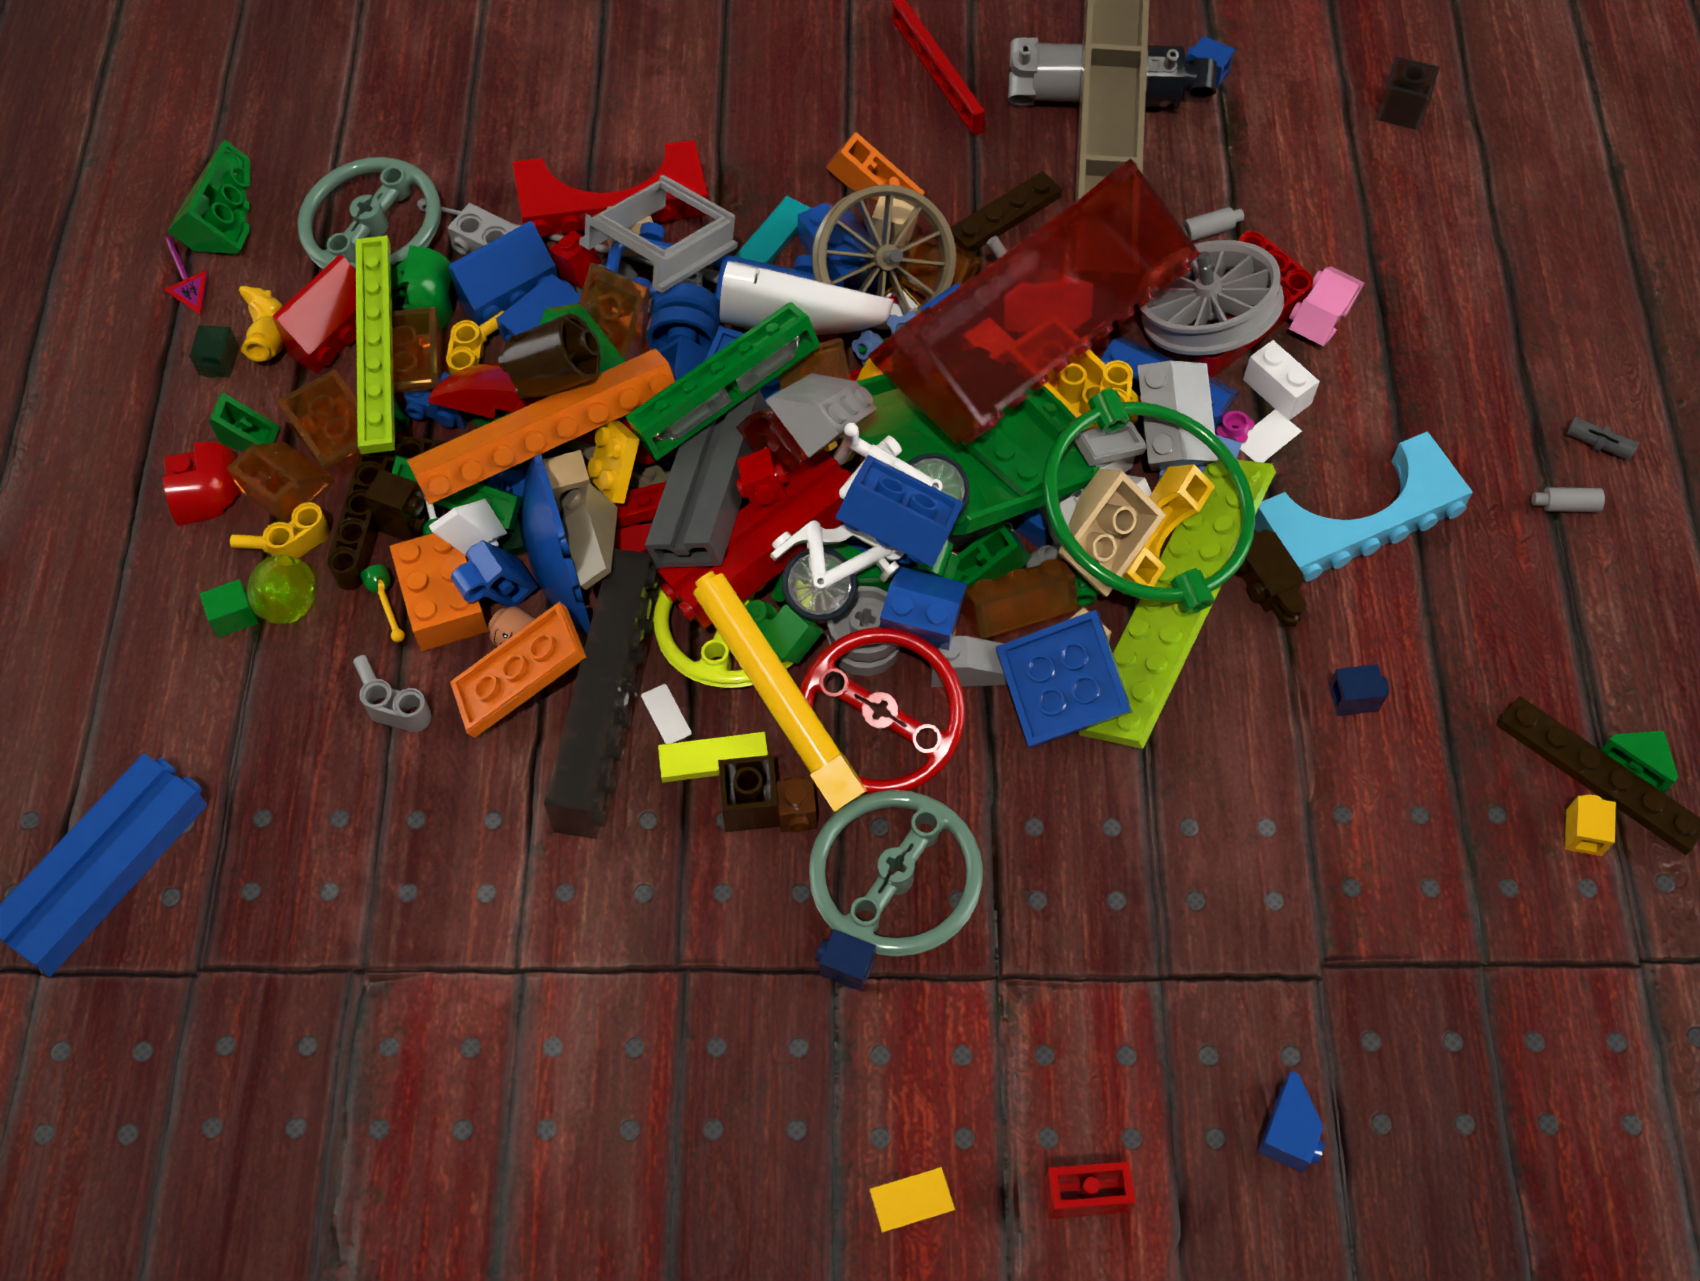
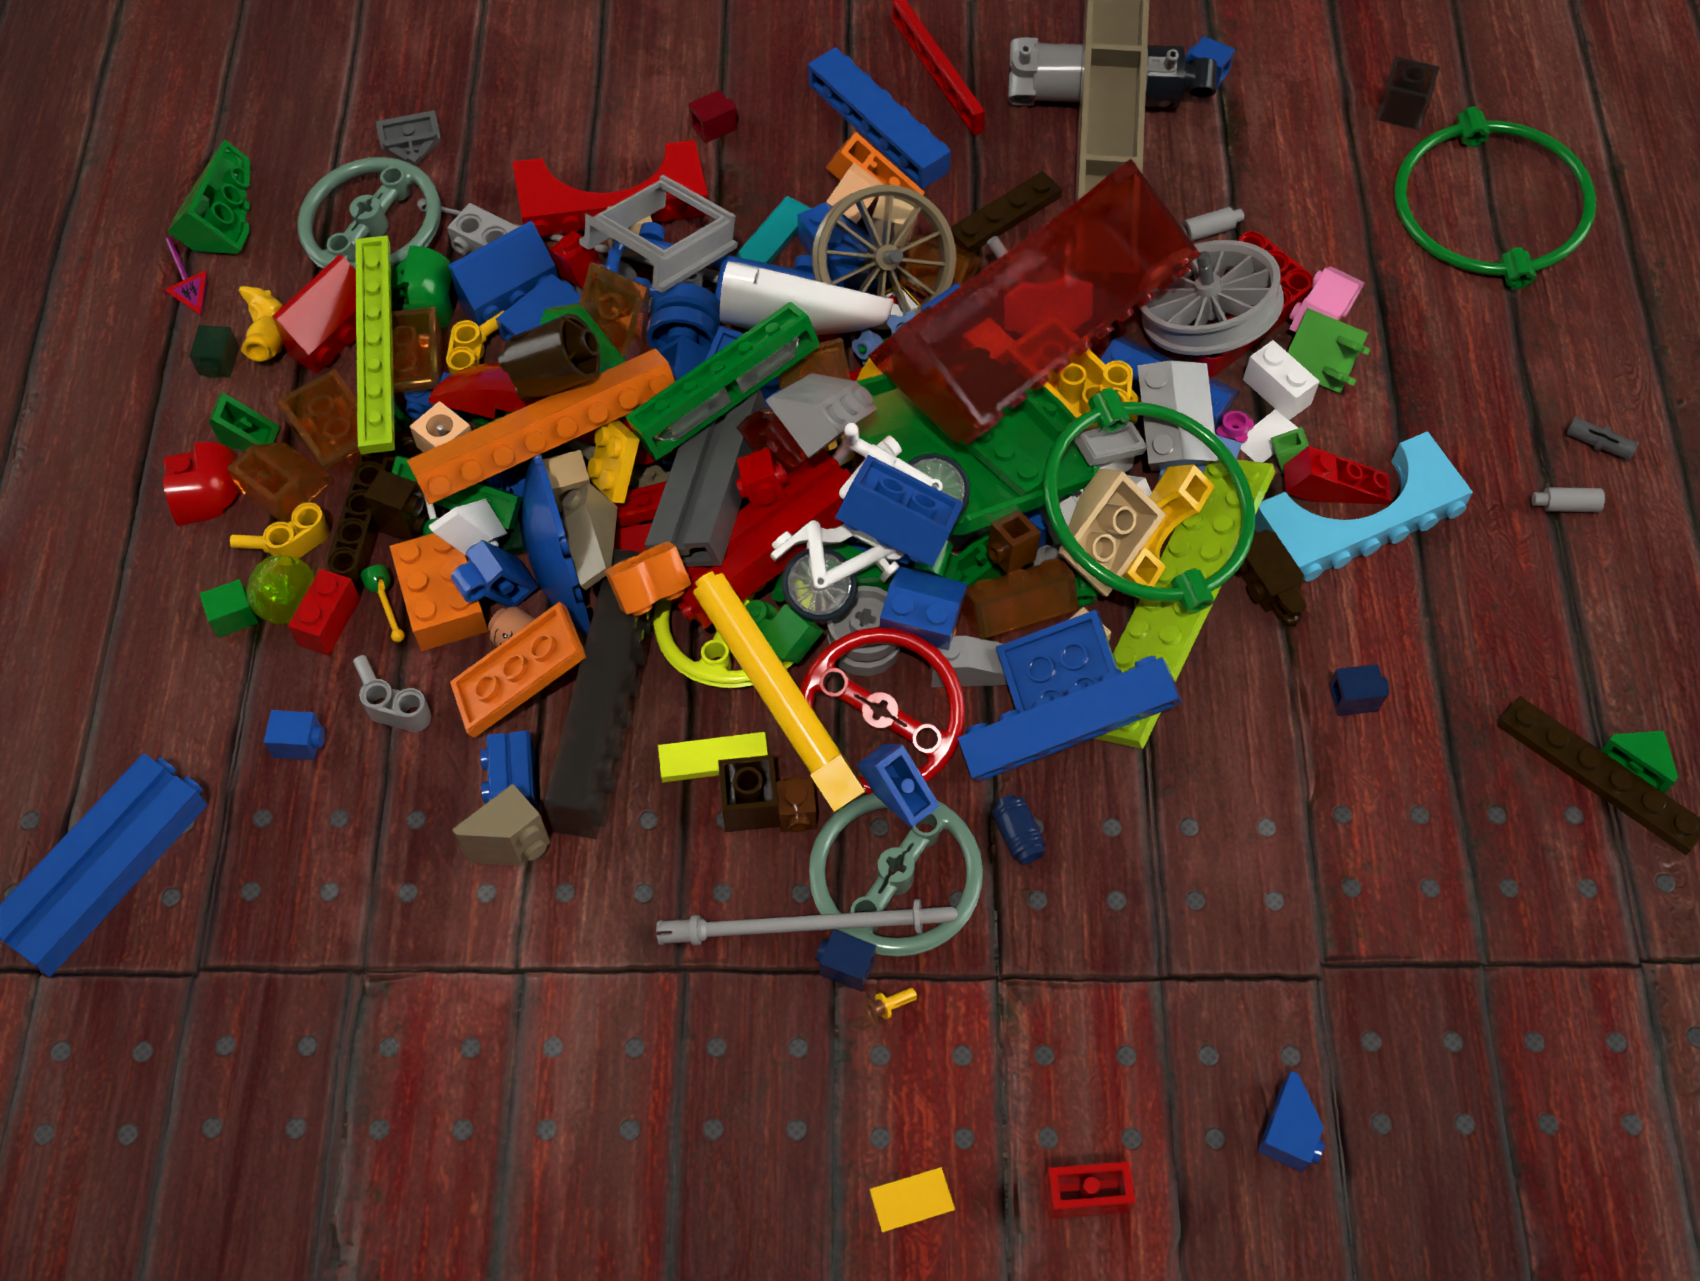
(294, 735): none -> blue brick
(324, 612): none -> red brick
(409, 136): none -> dark grey slope
(438, 427): none -> light nougat piece
(503, 831): none -> dark tan slope
(509, 761): none -> blue brick
(648, 578): none -> orange brick
(666, 714): white sticker -> none
(697, 929): none -> light grey bar
(713, 116): none -> dark red brick
(853, 181): none -> light nougat piece
(879, 118): none -> blue brick
(882, 1007): none -> piece
(898, 783): none -> blue slope
(1013, 541): none -> reddish brown brick
(1019, 829): none -> dark blue head
(1069, 719): none -> blue brick
(1289, 445): none -> bright green slope
(1328, 349): none -> bright green plate
(1334, 479): none -> red slope
(1516, 263): none -> green piece
(1590, 825): yellow brick -> none

